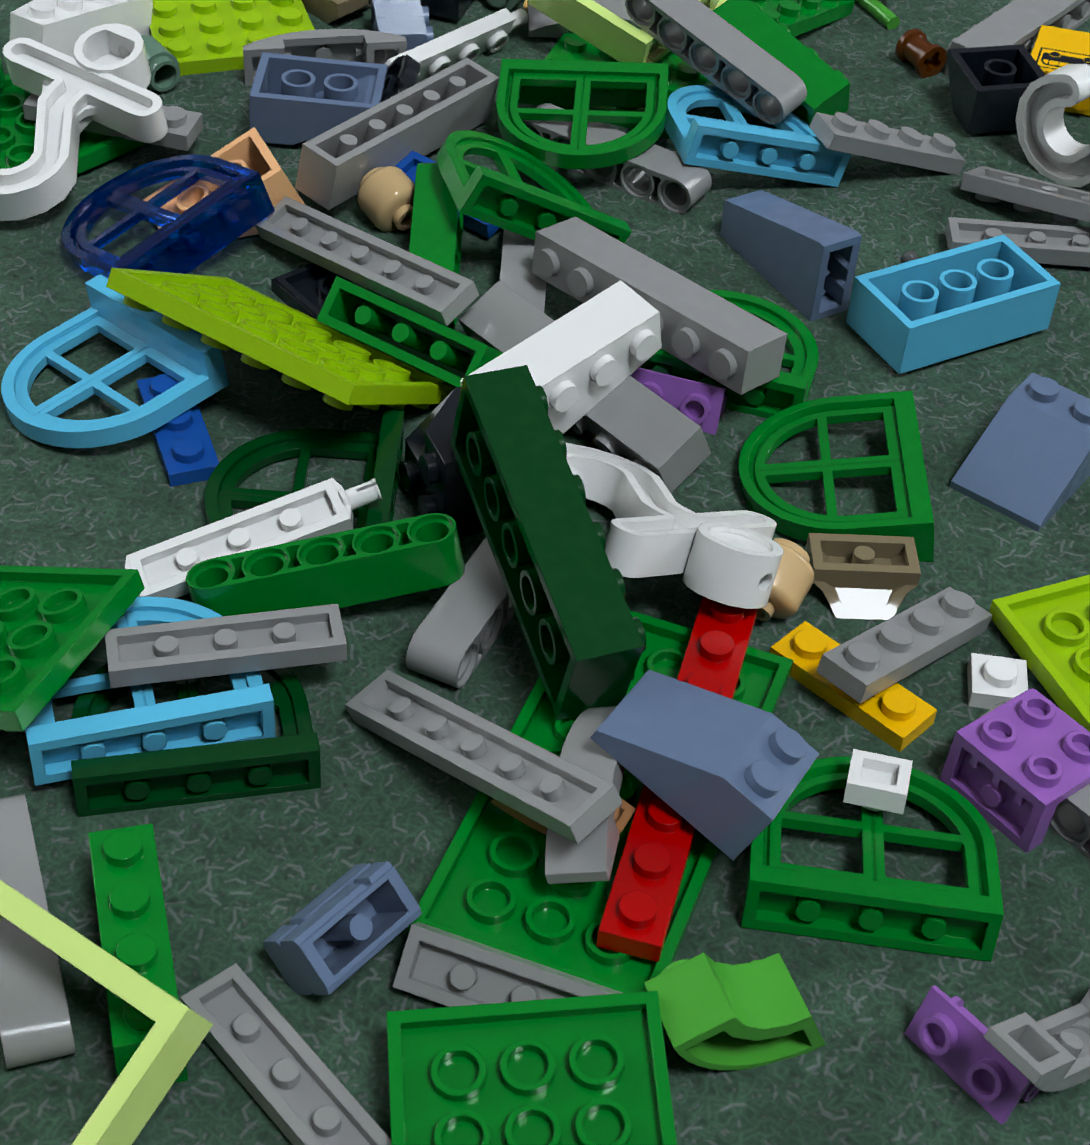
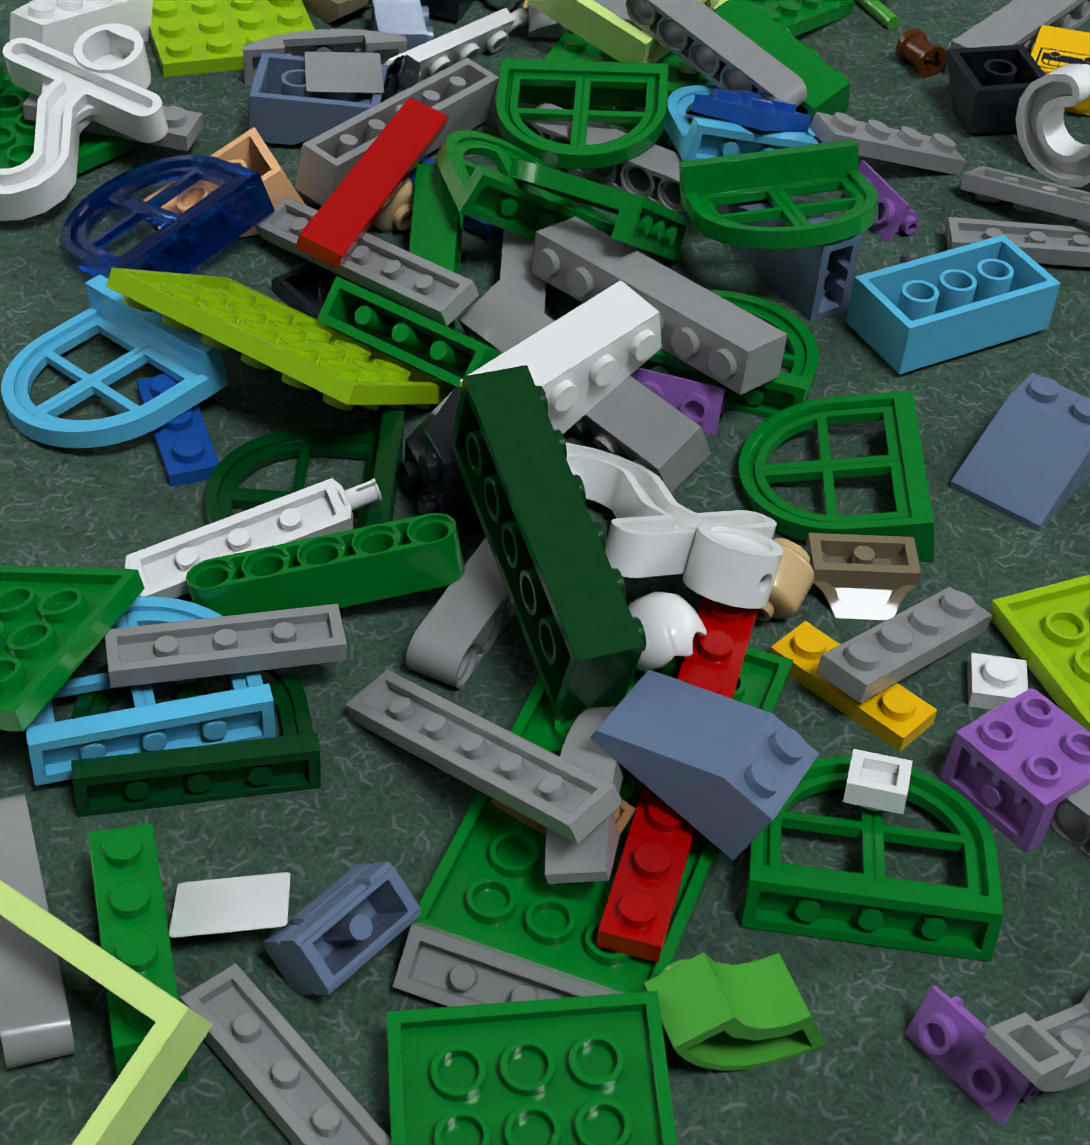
(162, 64): sand green brick -> none
(230, 905): none -> white sticker
(343, 72): none -> light grey sticker
(371, 183): none -> red tile
(639, 220): none -> green window
(668, 628): none -> white hair
(752, 111): none -> blue plate
(775, 178): none -> green window
(893, 210): none -> medium lavender hinge

